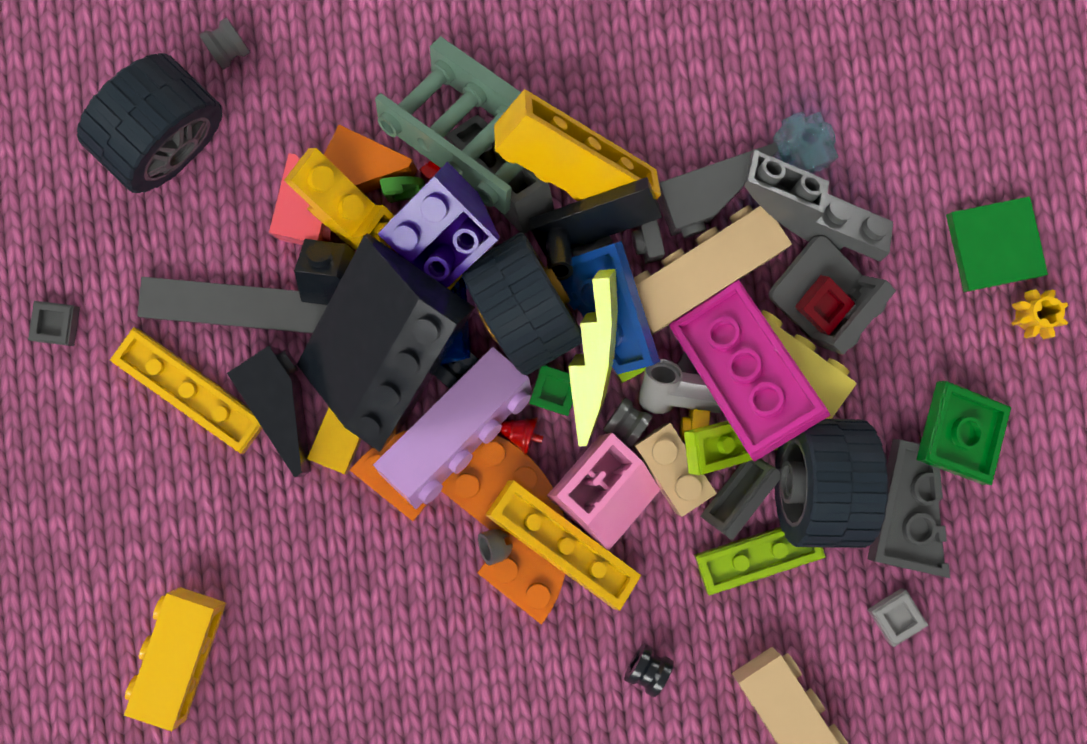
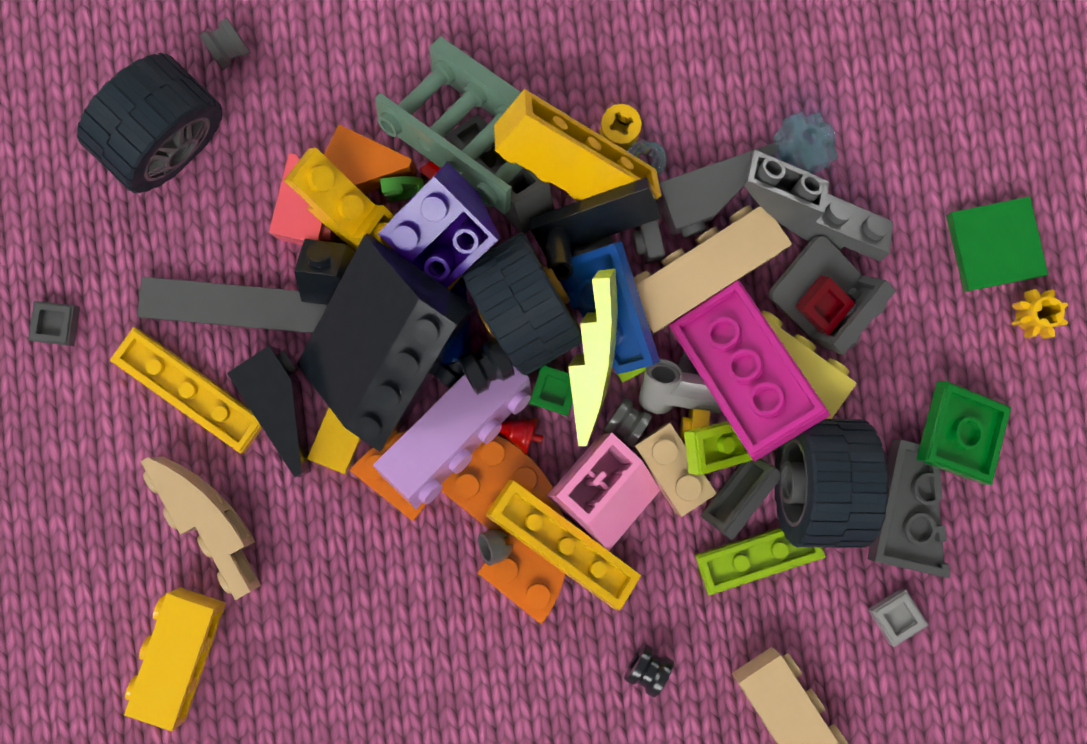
(197, 506): none -> tan slope
(486, 366): none -> black wheel
(620, 134): none -> yellow wheel
(657, 152): none -> clear light blue bush

